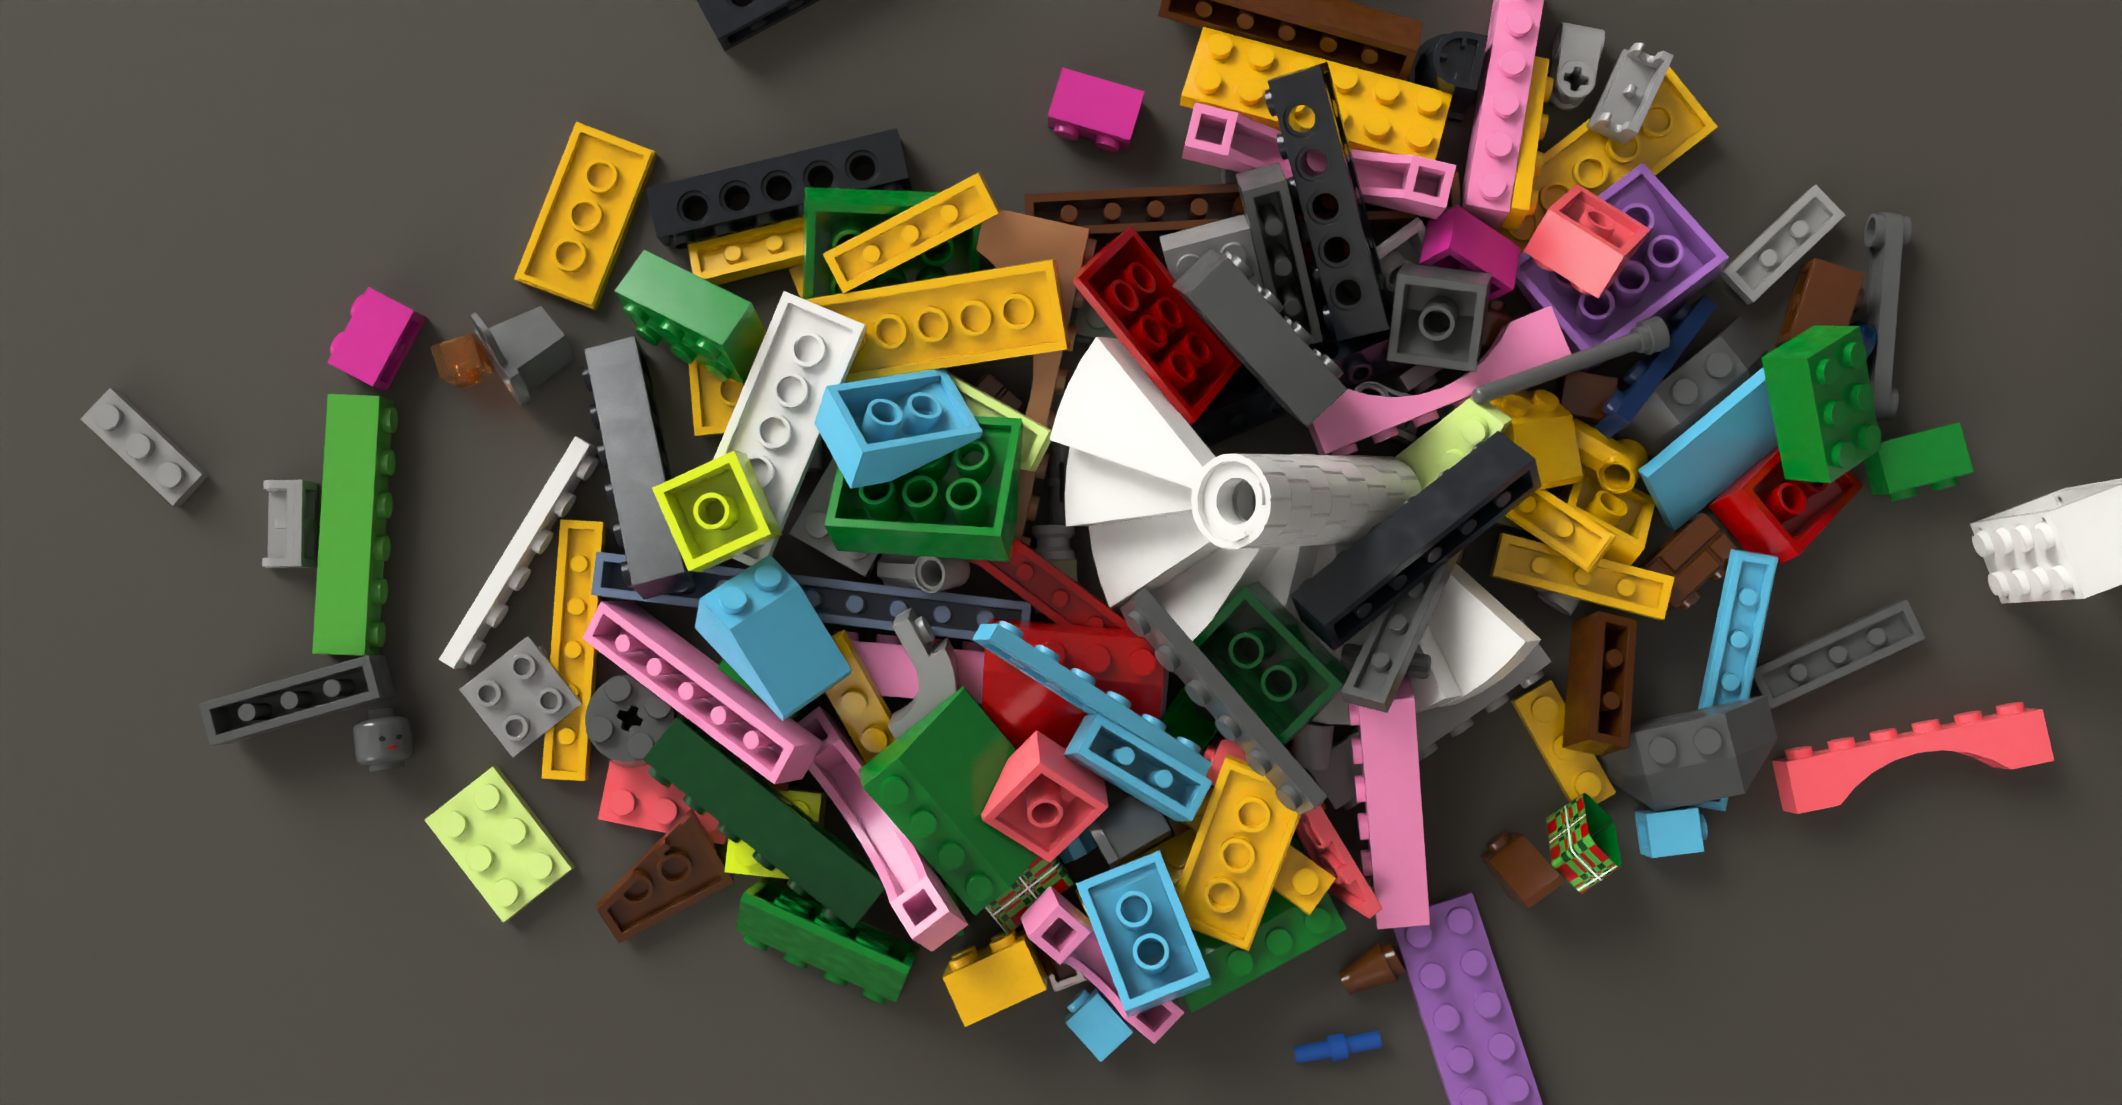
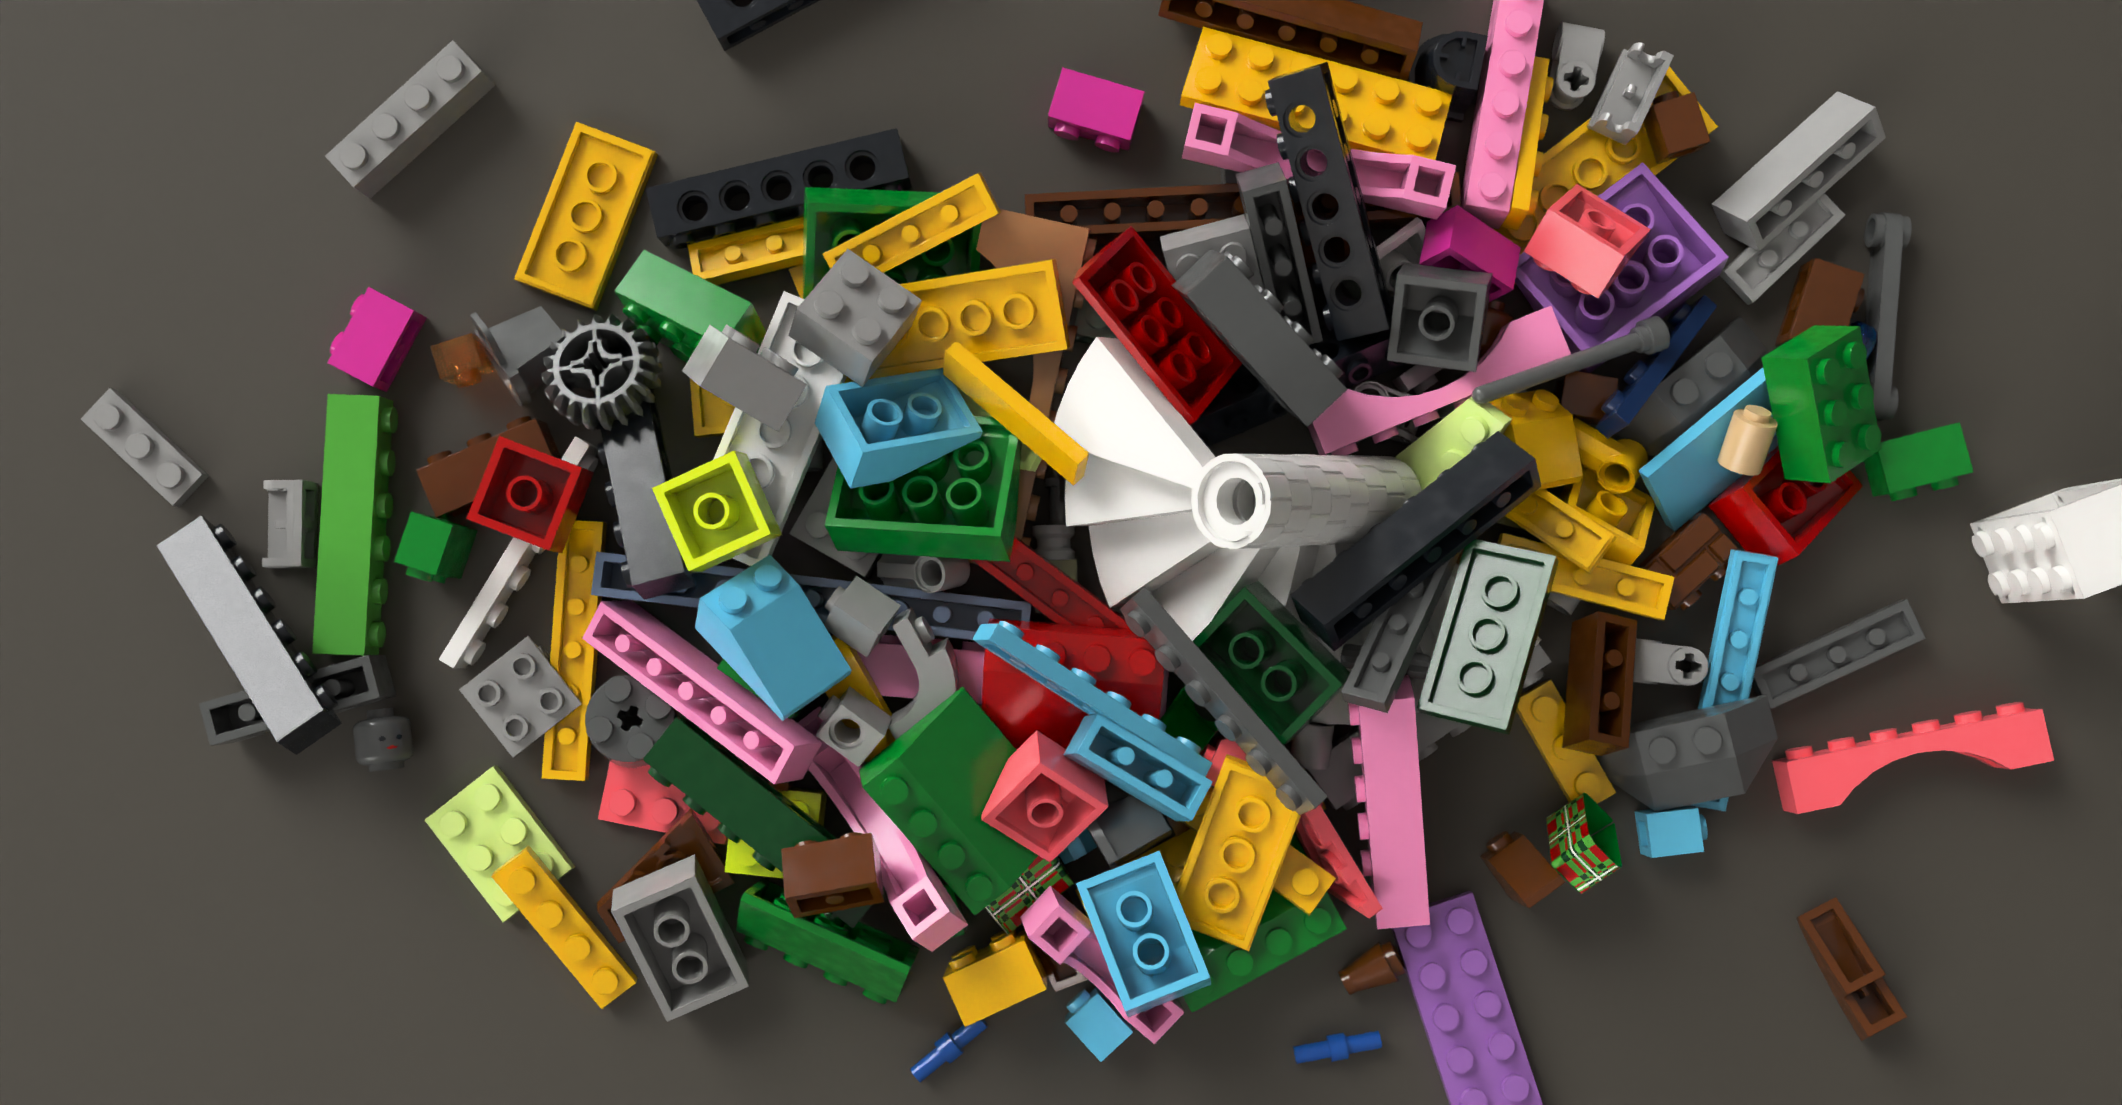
(250, 635): none -> brick
(410, 120): none -> light grey brick
(434, 548): none -> green brick
(454, 478): none -> reddish brown brick
(530, 495): none -> red brick
(564, 927): none -> yellow plate
(584, 357): none -> dark grey gear
(680, 938): none -> light grey brick
(753, 382): none -> light grey brick
(832, 874): none -> reddish brown brick
(851, 742): none -> light grey brick
(854, 317): none -> light grey brick
(860, 615): none -> light grey brick
(947, 1049): none -> blue bar
(1015, 413): none -> yellow tile
(1488, 635): none -> plate
(1657, 663): none -> light grey piece
(1675, 126): none -> reddish brown brick
(1747, 440): none -> tan brick
(1799, 170): none -> light grey brick
(1850, 969): none -> reddish brown slope

